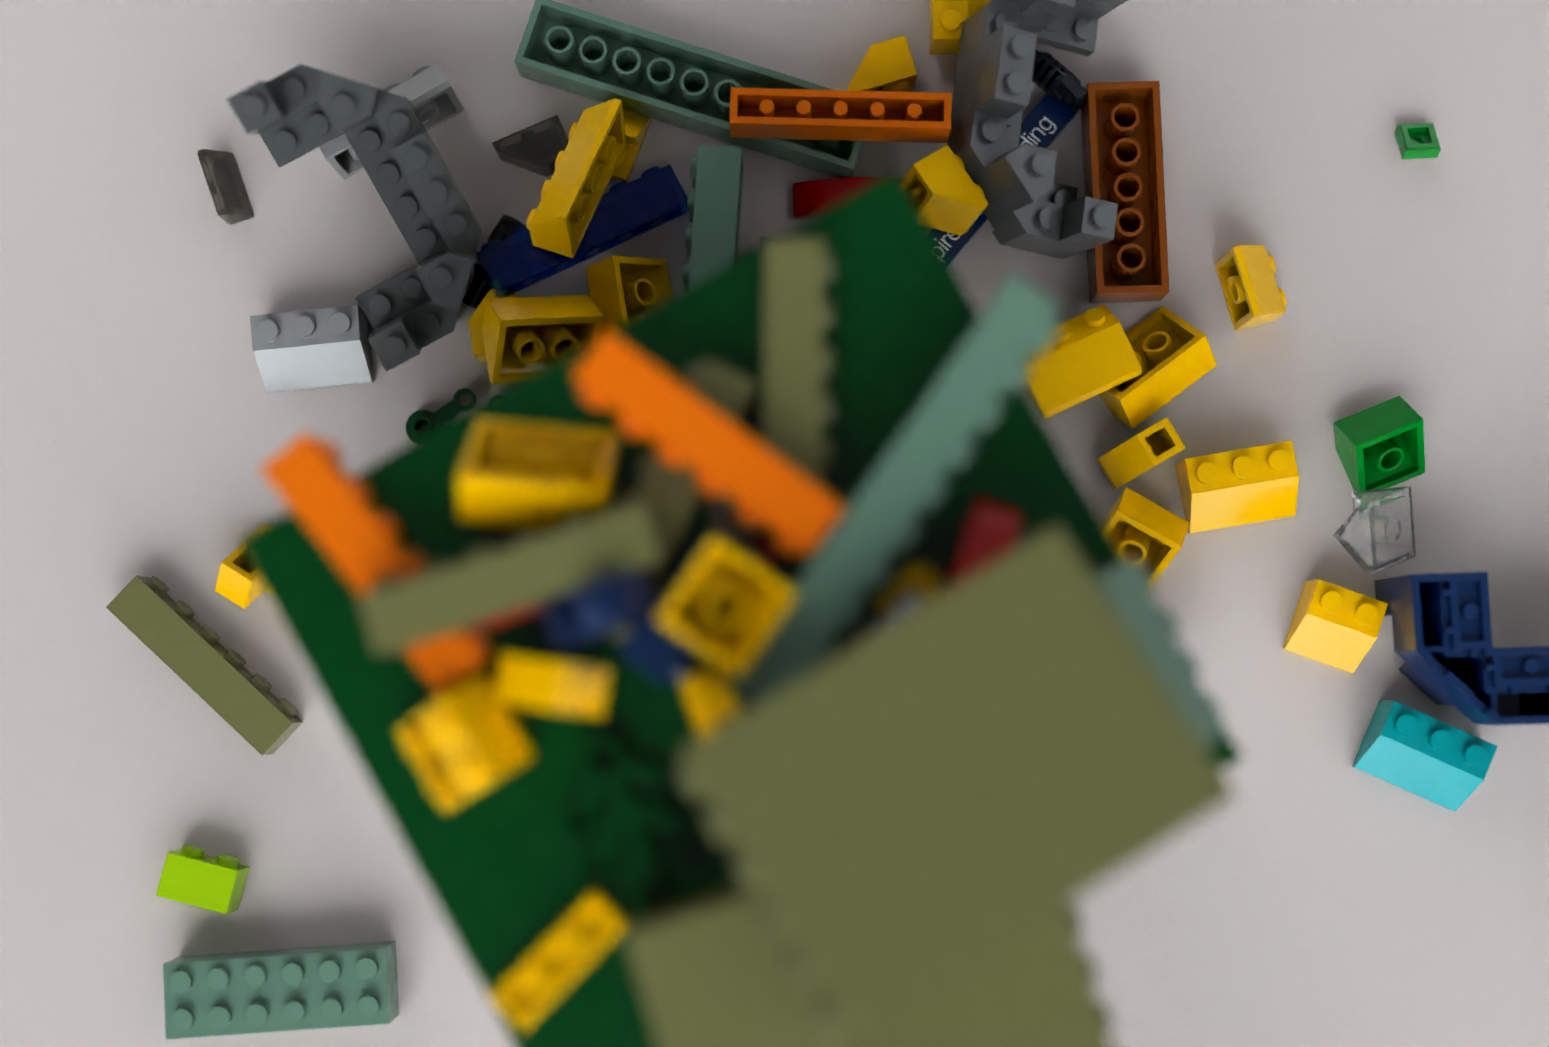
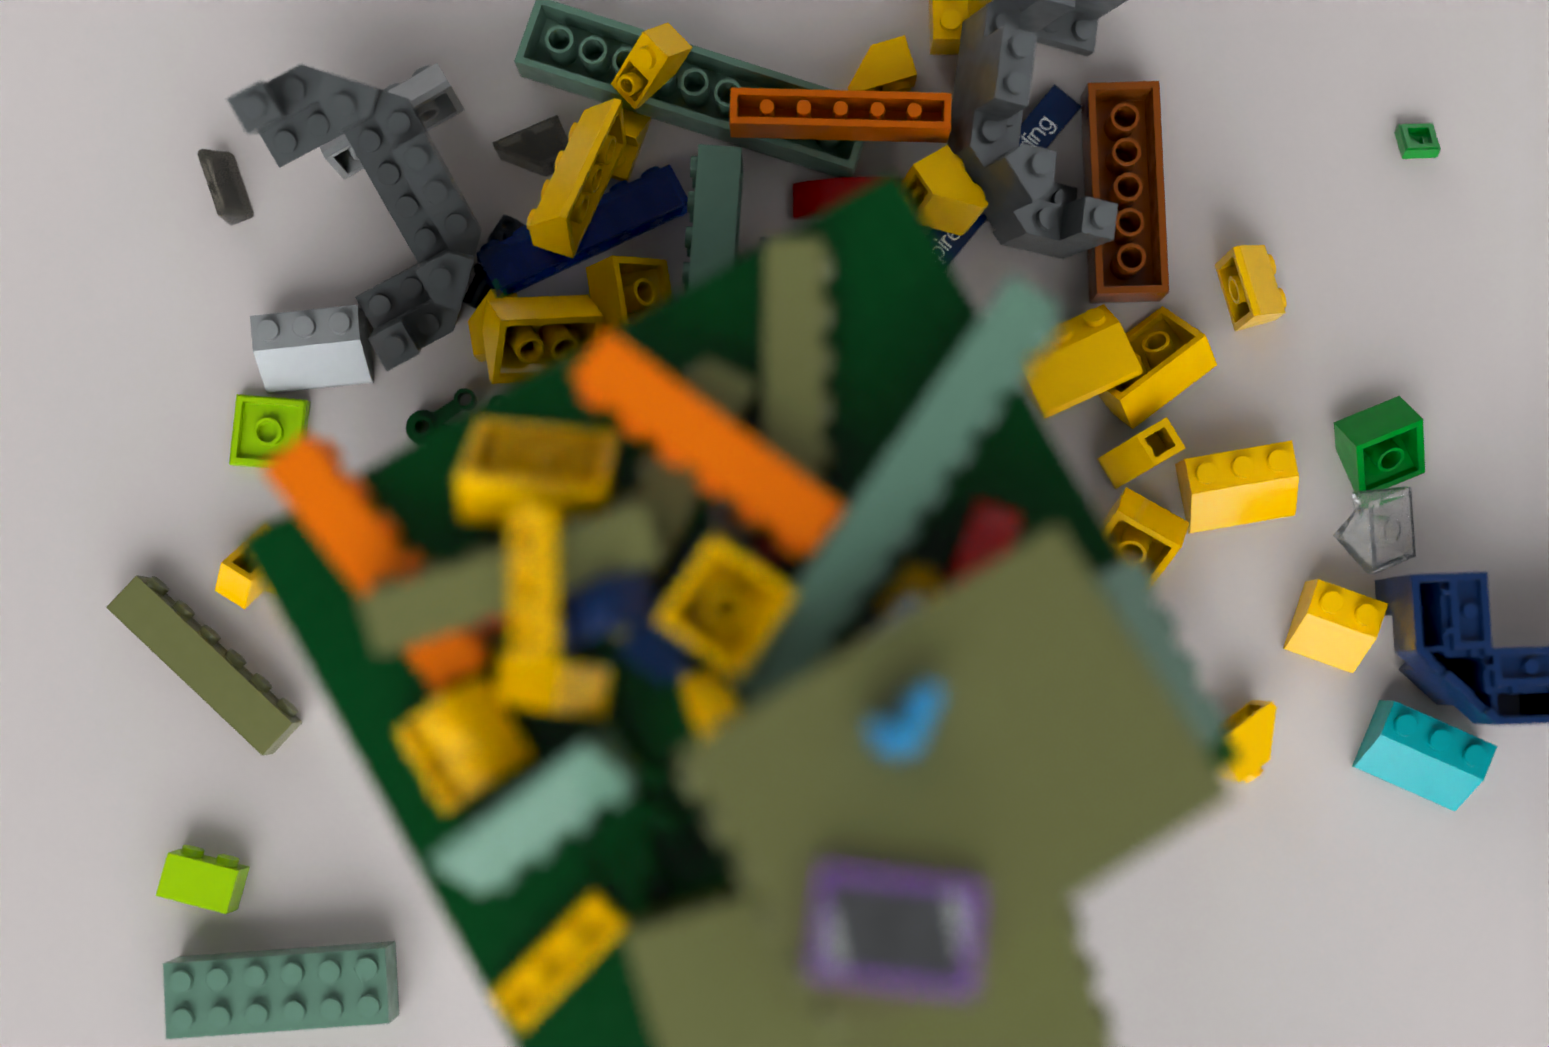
(265, 428): none -> lime tile
(533, 583): none -> yellow plate
(540, 813): none -> sand green slope
(651, 64): none -> yellow slope
(895, 931): none -> tile
(915, 715): none -> dark azure bracket
(1058, 81): black hinge -> none
(1252, 735): none -> yellow slope

